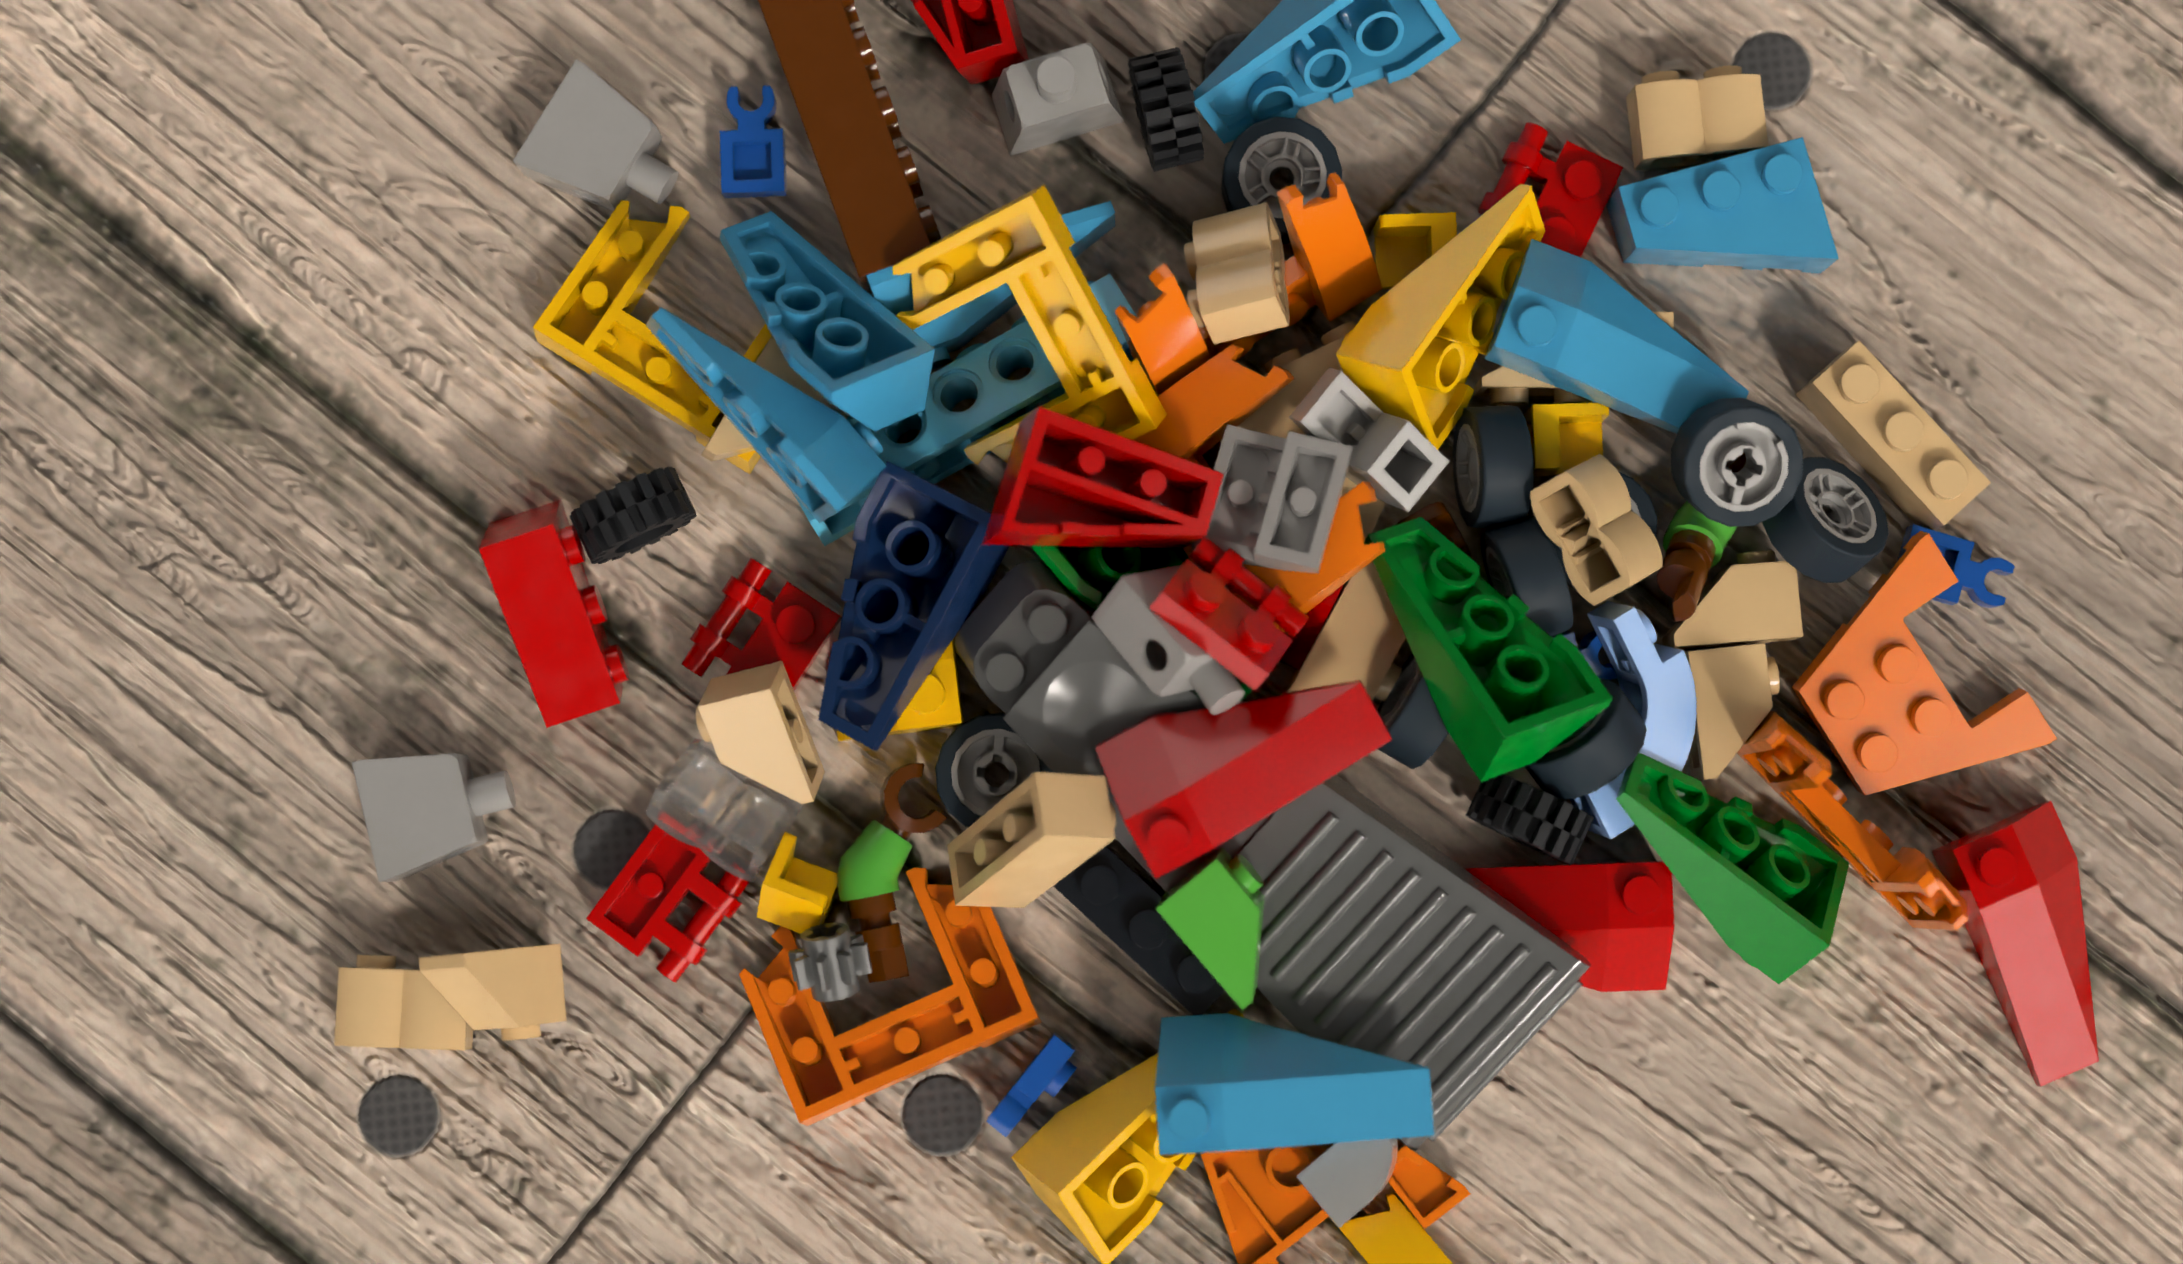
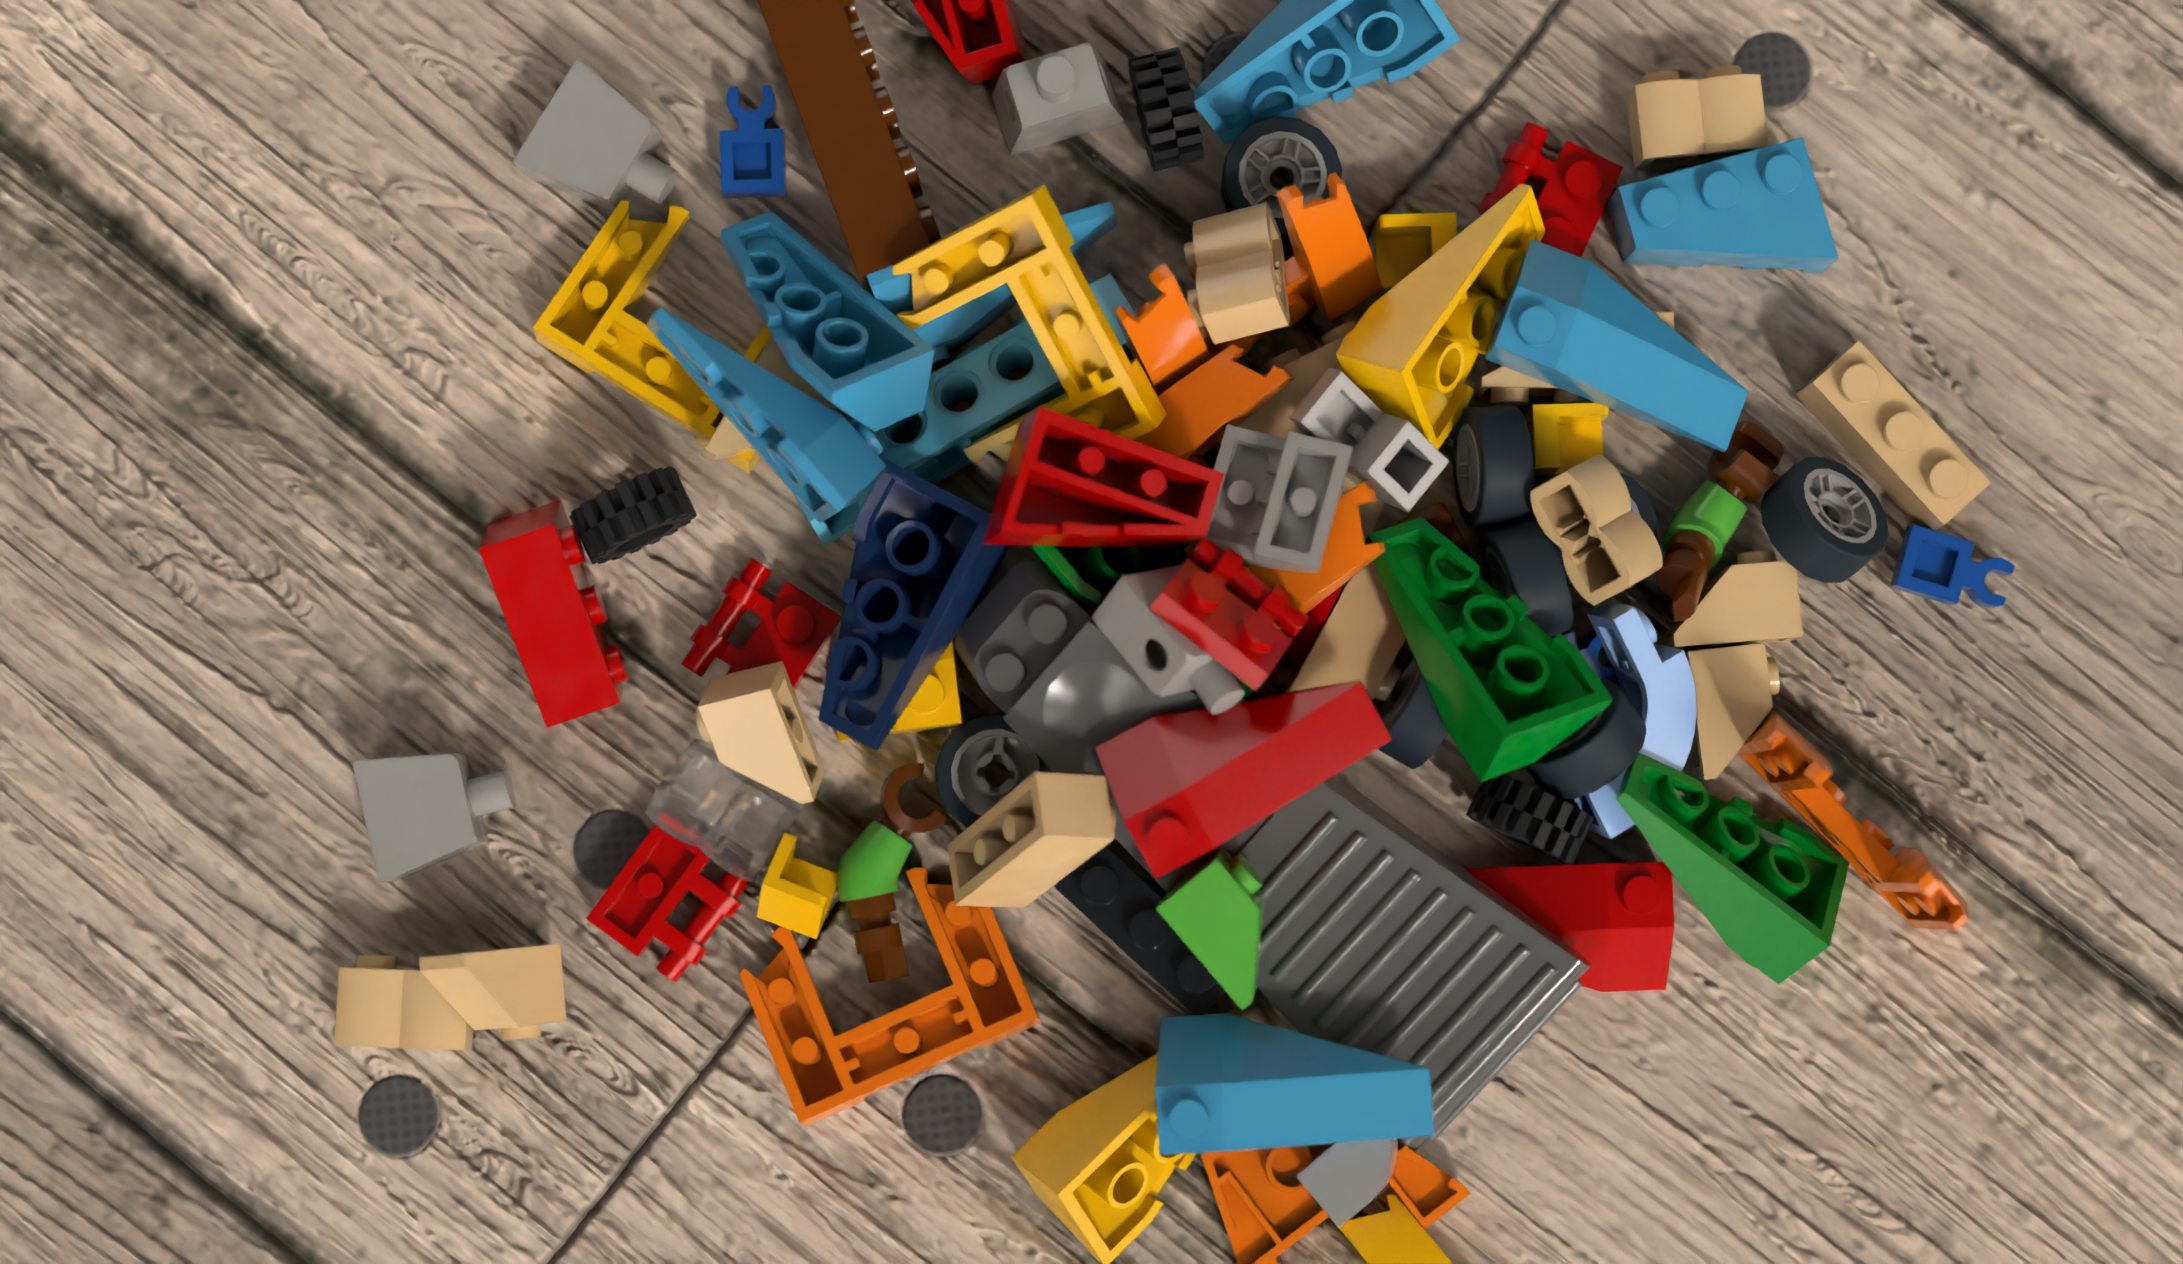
(830, 962): dark grey gear -> none
(1045, 1073): blue plate -> none
(1723, 433): wheel -> none
(1884, 700): orange wing -> none
(2030, 934): red wedge -> none

